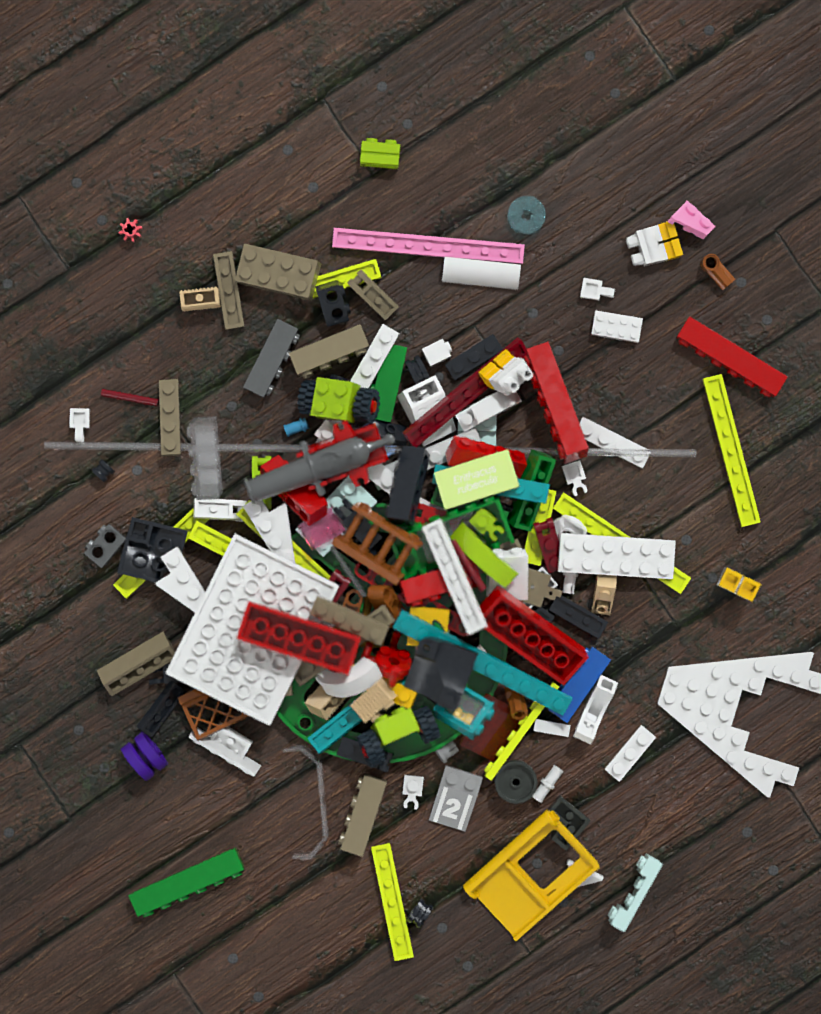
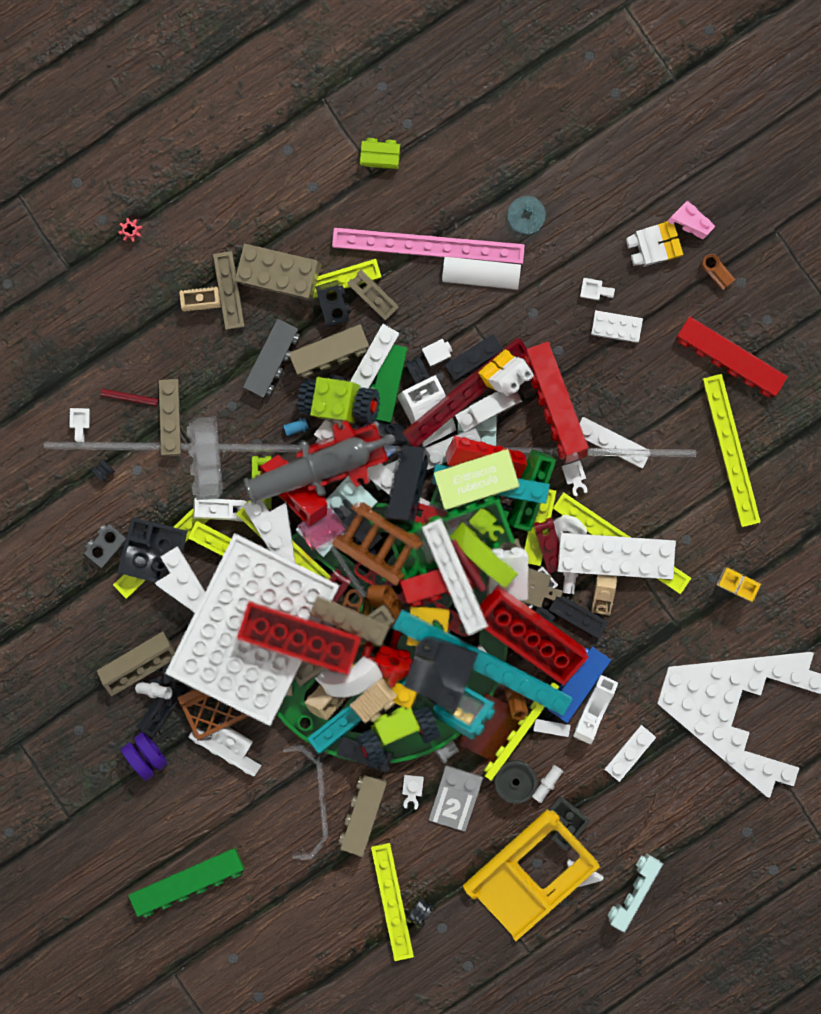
(153, 690): none -> white pin

